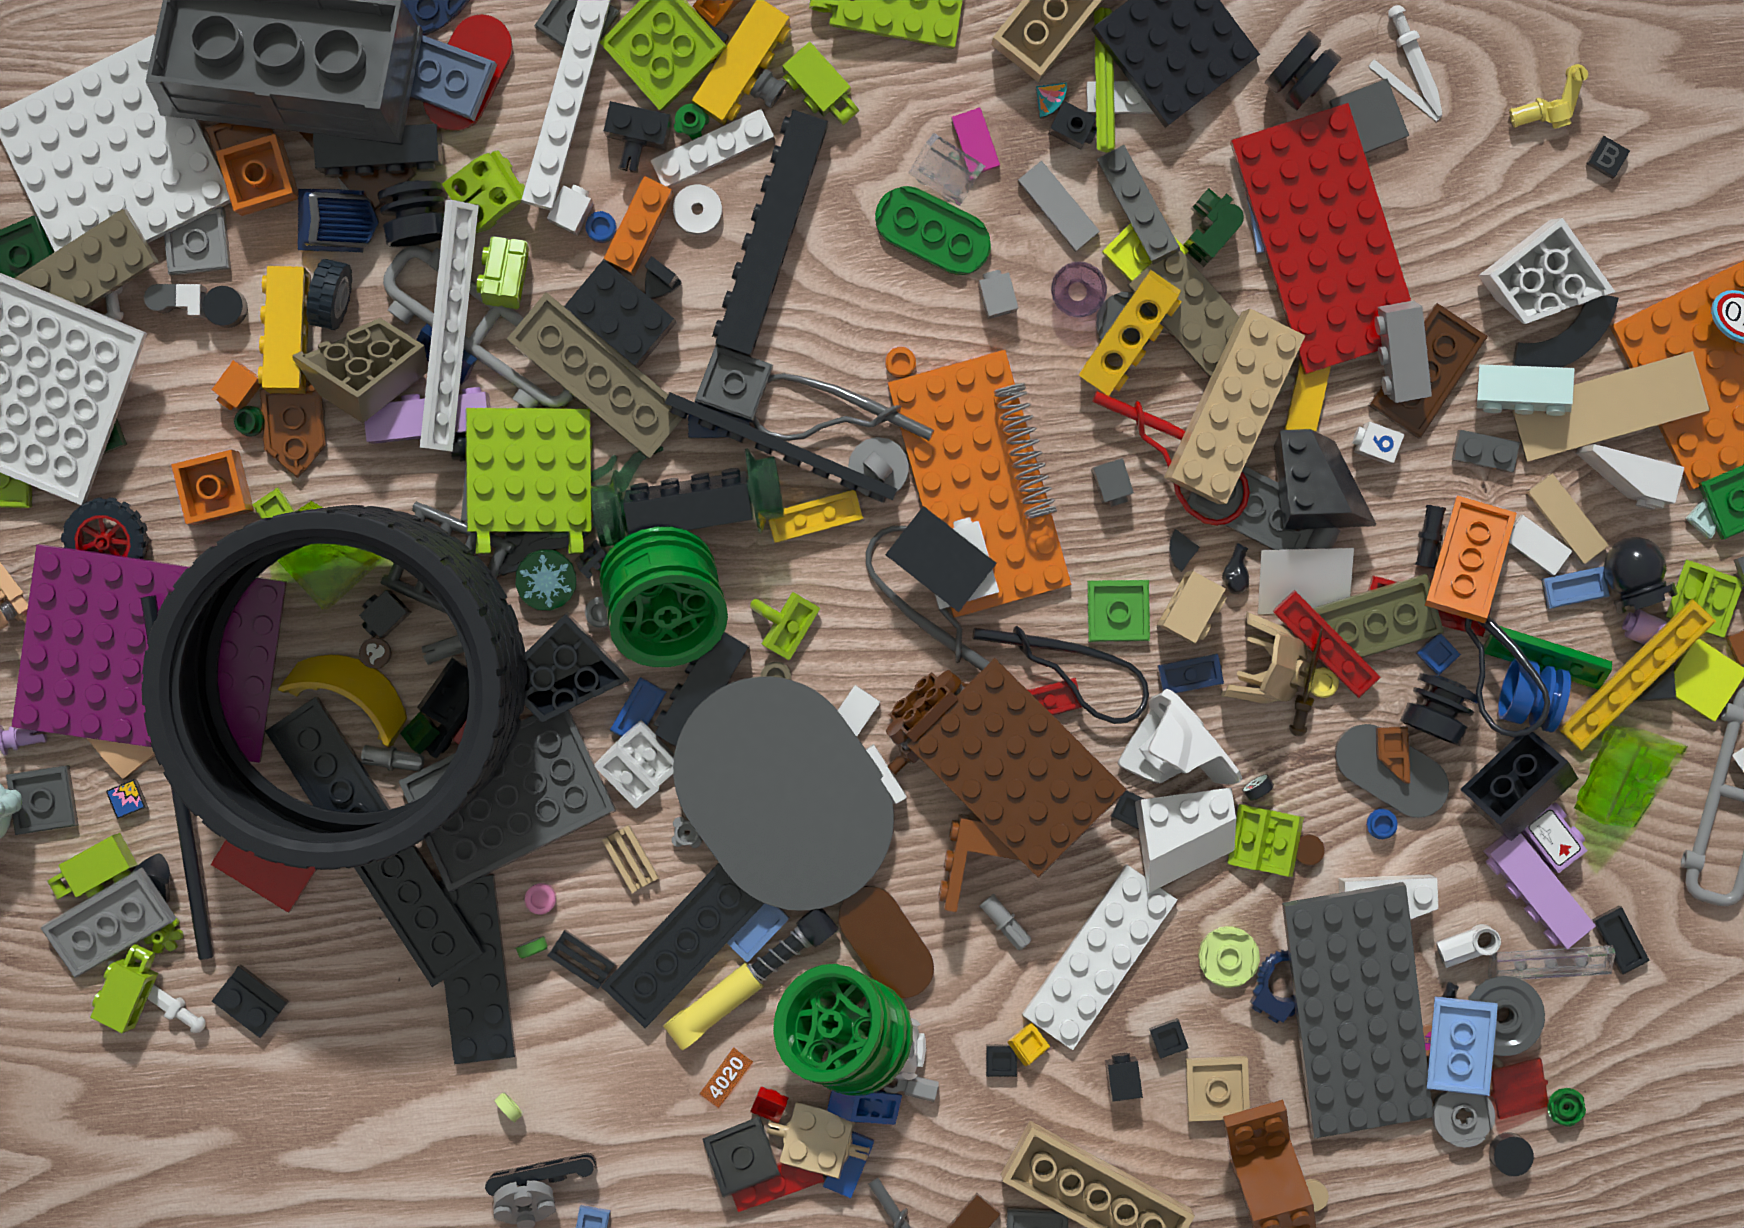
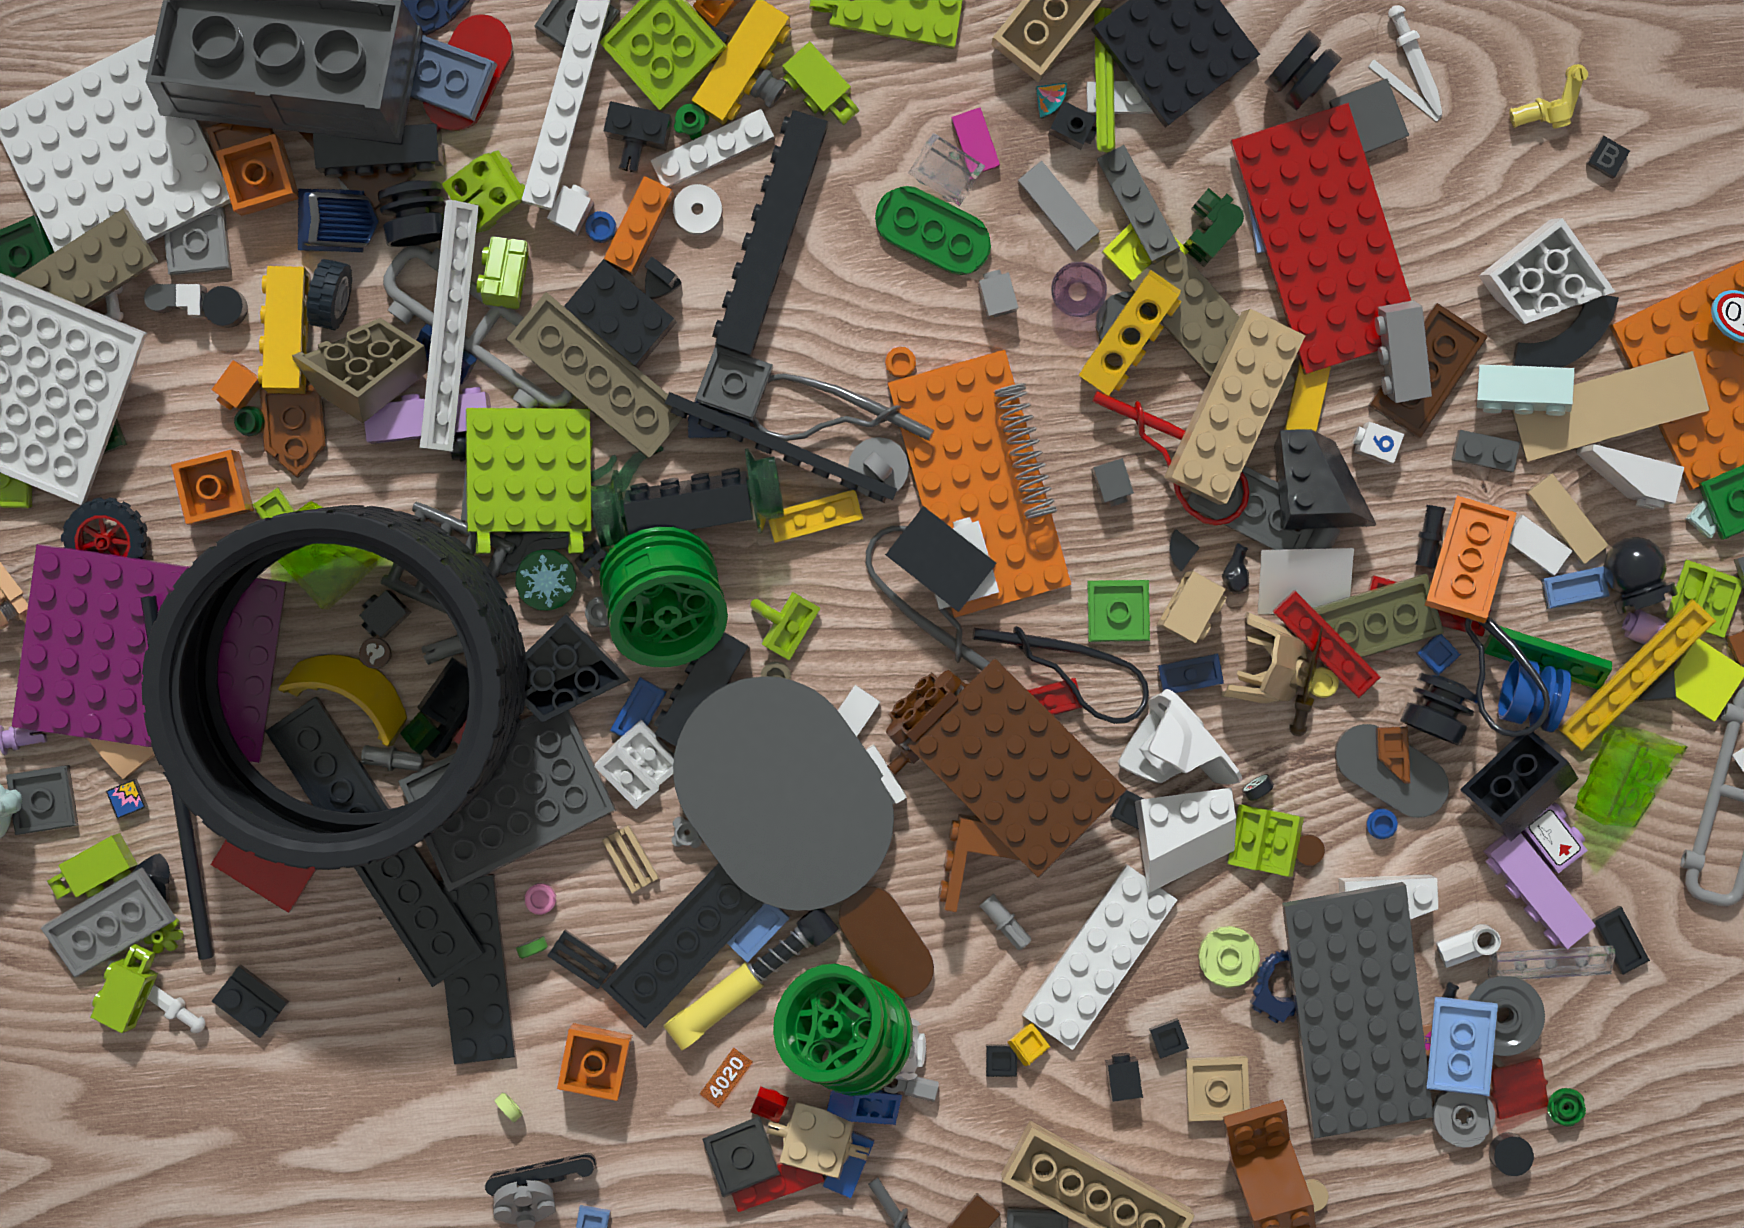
(594, 1061): none -> orange brick

